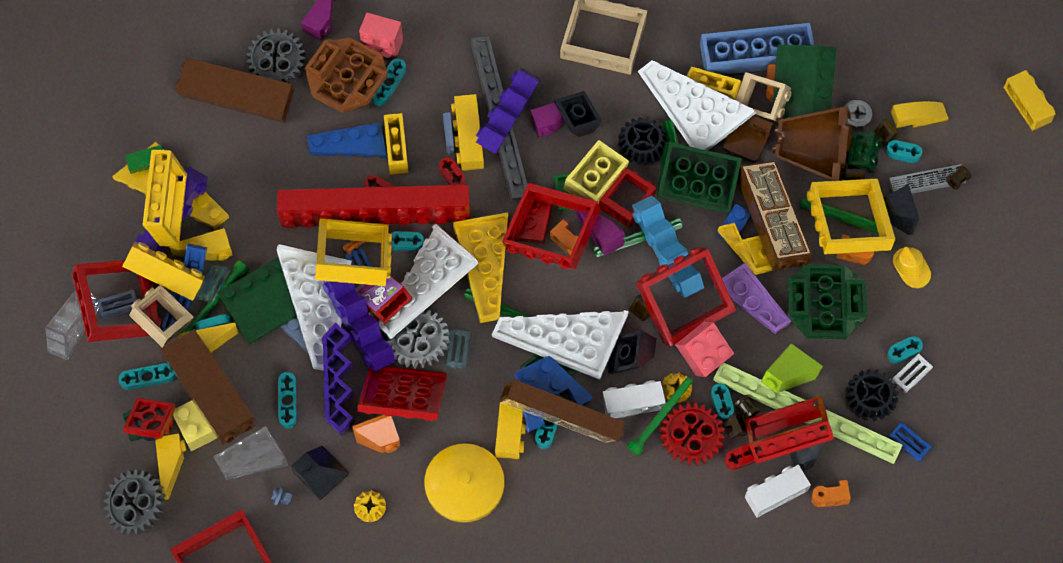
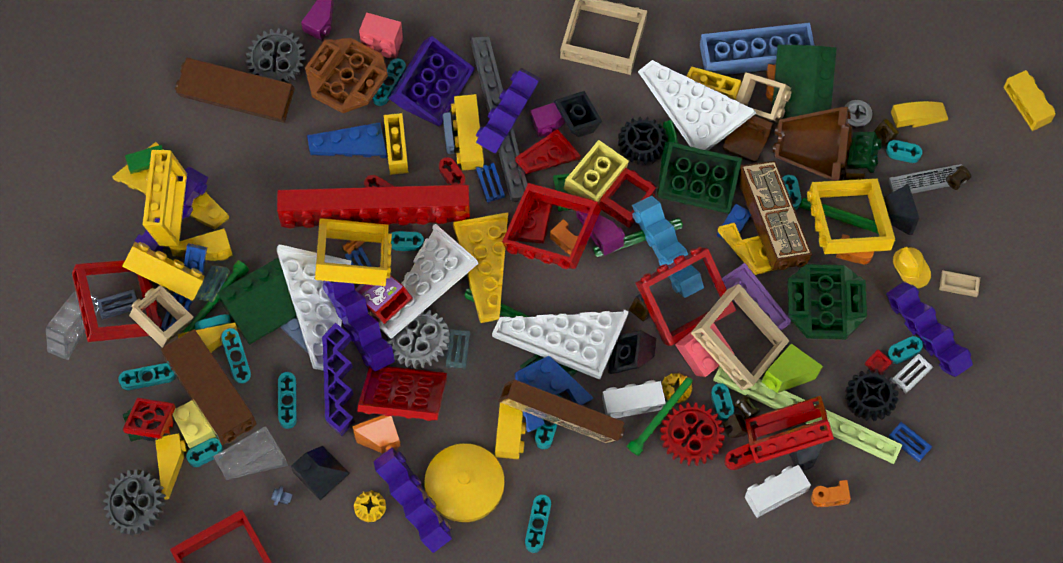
(204, 451): none -> teal beam
(225, 343): none -> teal beam
(417, 505): none -> dark purple brick
(431, 81): none -> dark purple slope
(486, 169): none -> blue tile
(540, 538): none -> teal beam
(547, 153): none -> red wing
(721, 352): none -> tan window
(795, 191): none -> teal beam
(878, 361): none -> red tile
(936, 337): none -> dark purple brick
(959, 283): none -> tan tile

